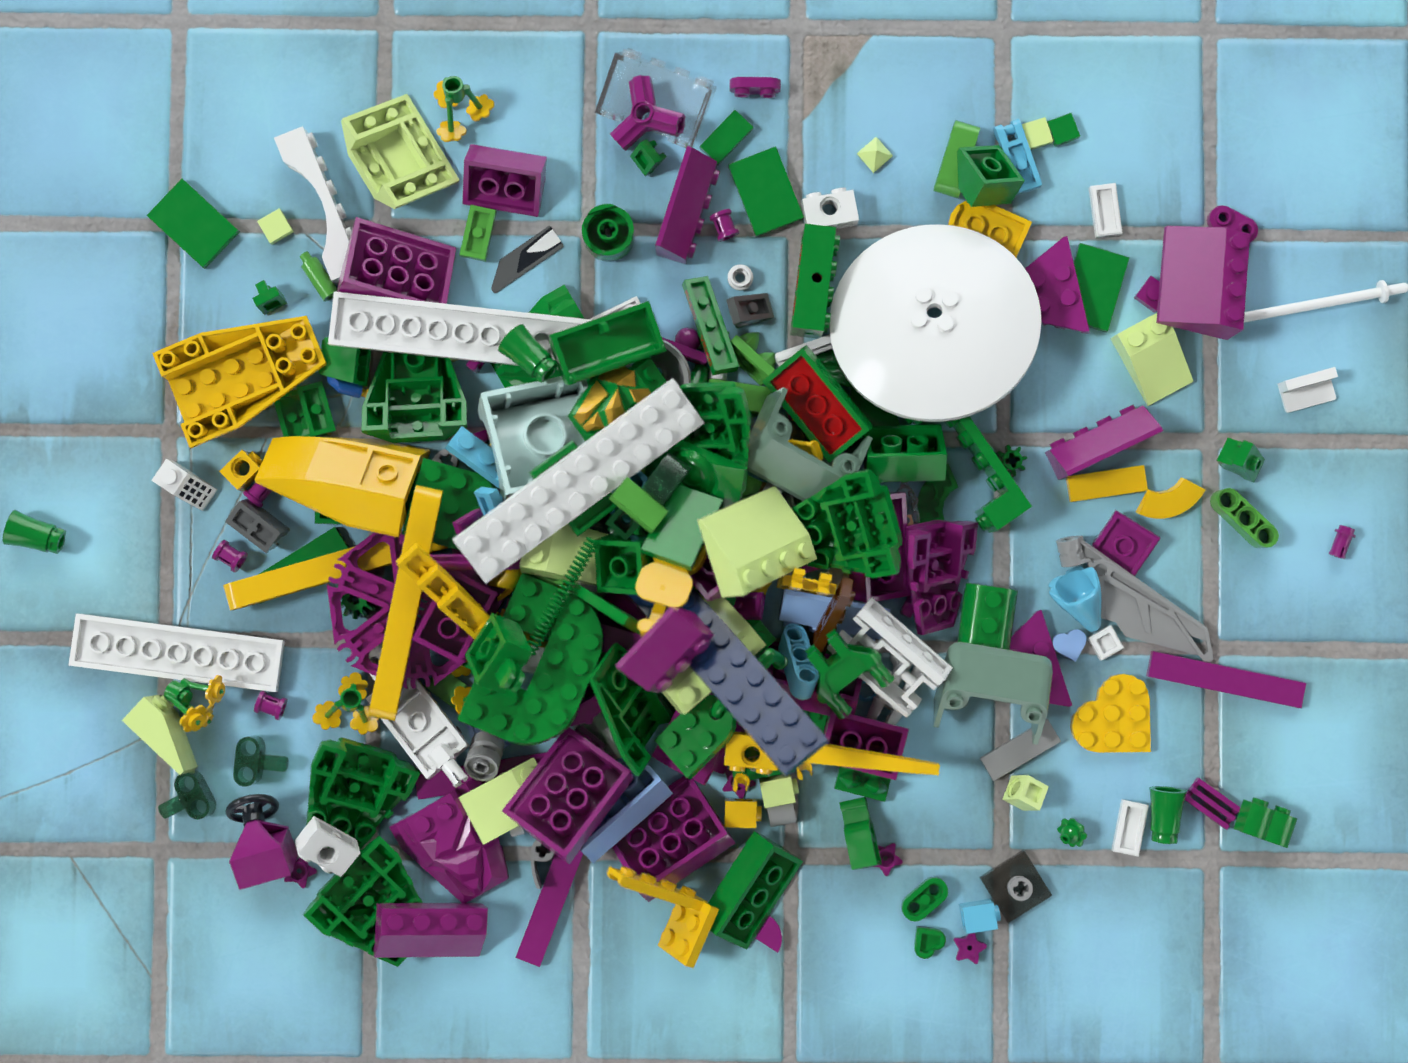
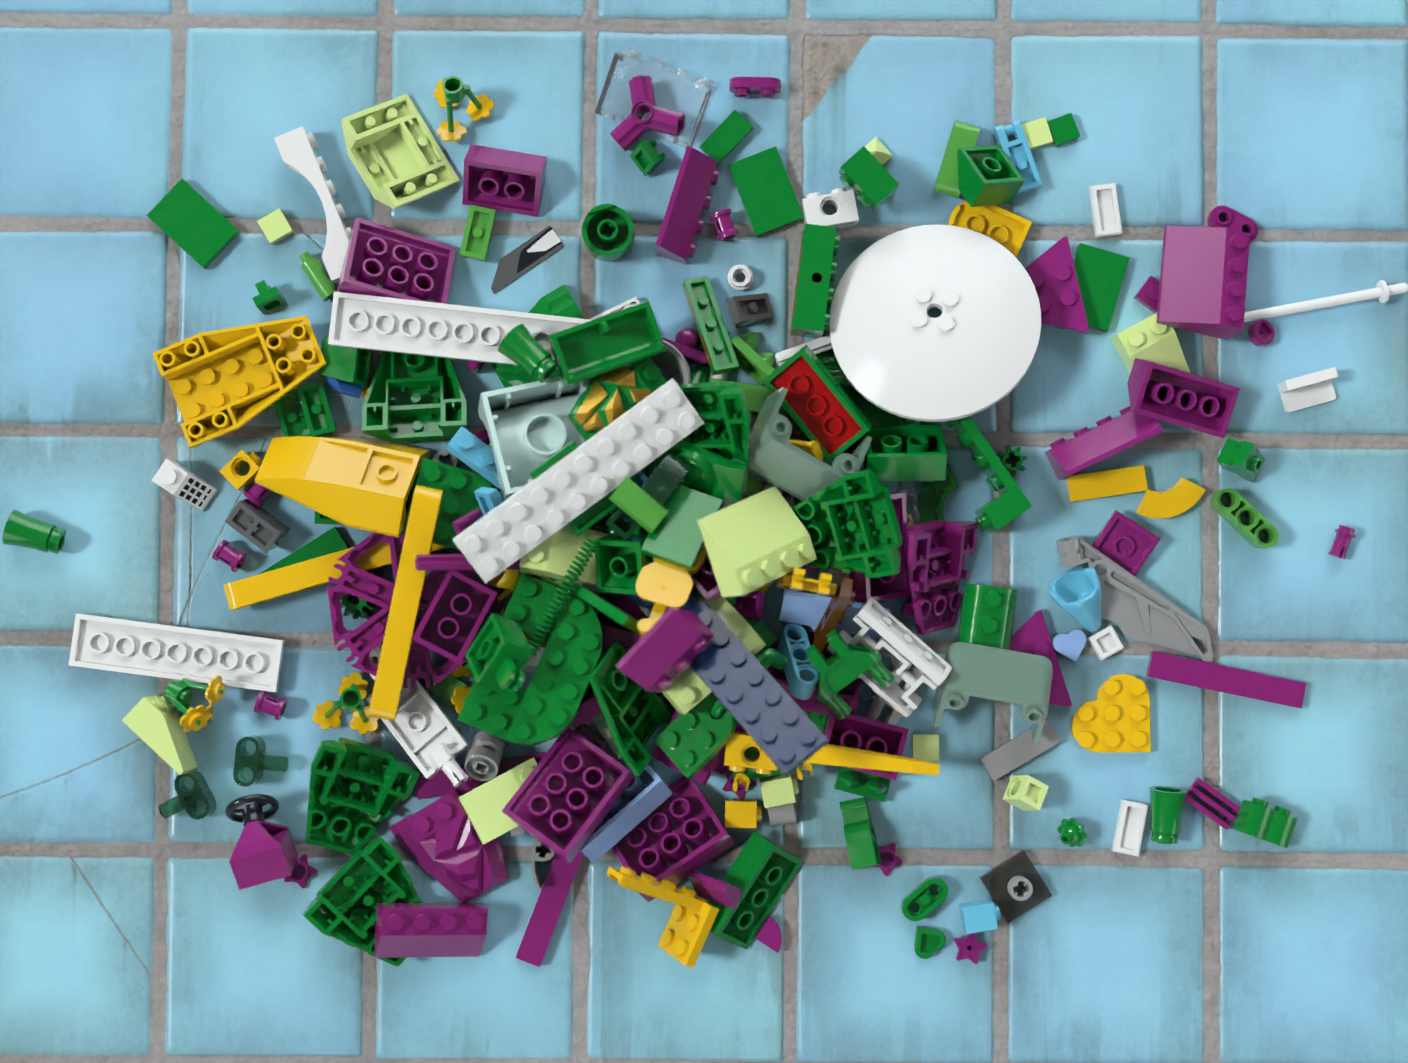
(319, 835): white brick -> none
(443, 590): yellow slope -> none
(715, 890): none -> magenta slope
(868, 179): none -> green slope
(925, 747): none -> yellowish green tile
(1181, 397): none -> magenta slope
(1261, 333): none -> magenta tile

